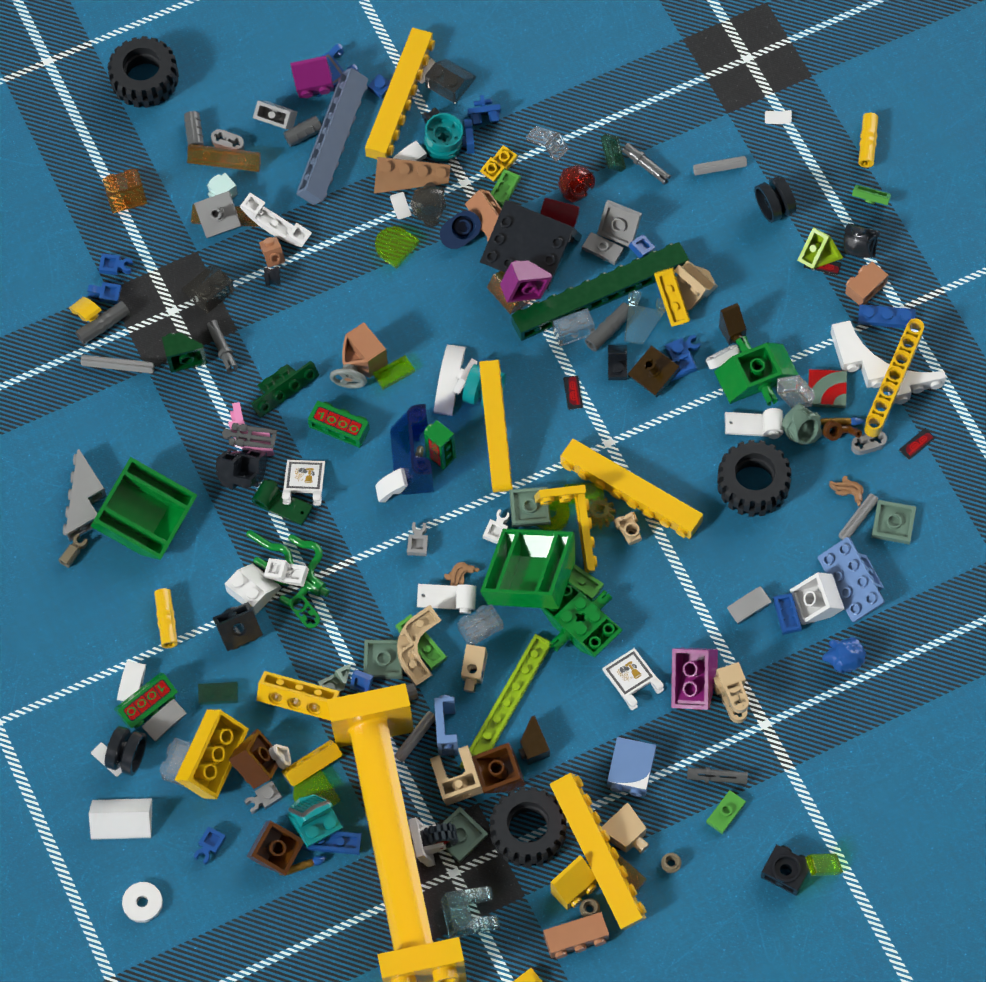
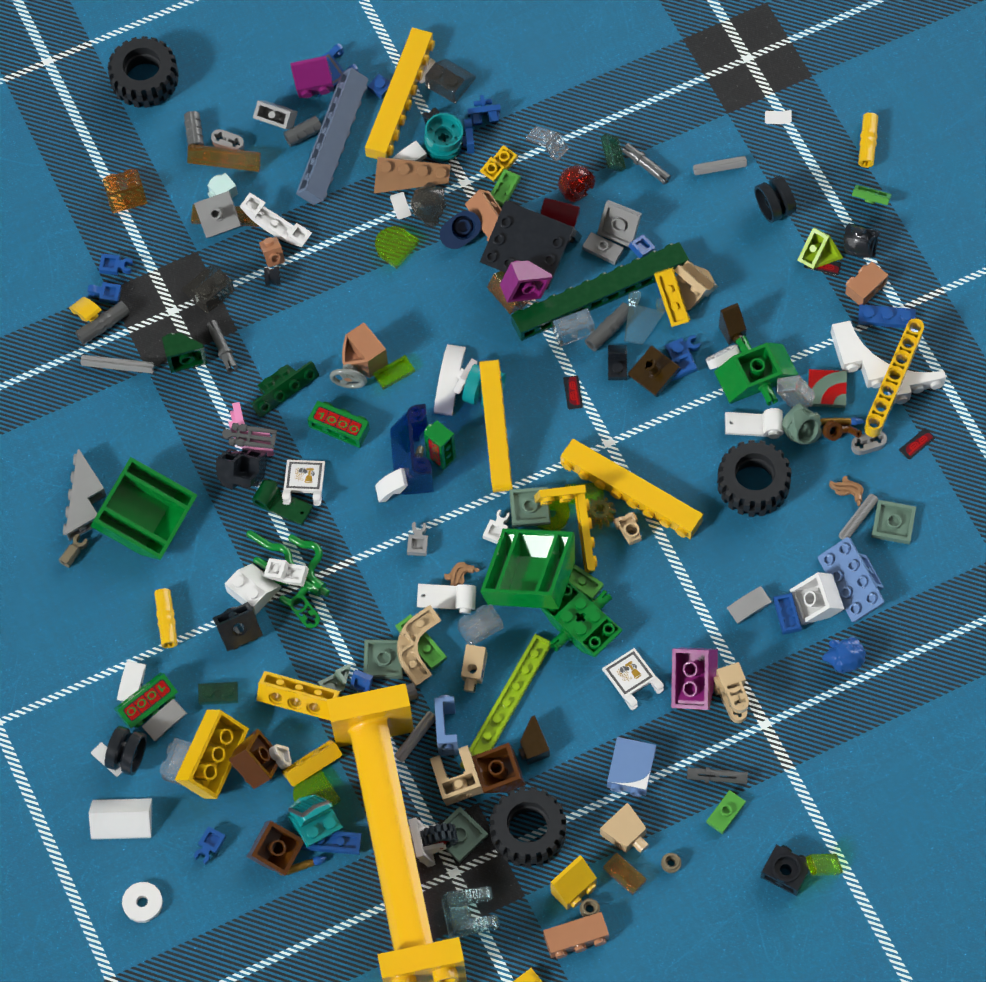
(266, 796): light grey plate -> none
(598, 851): yellow brick -> none

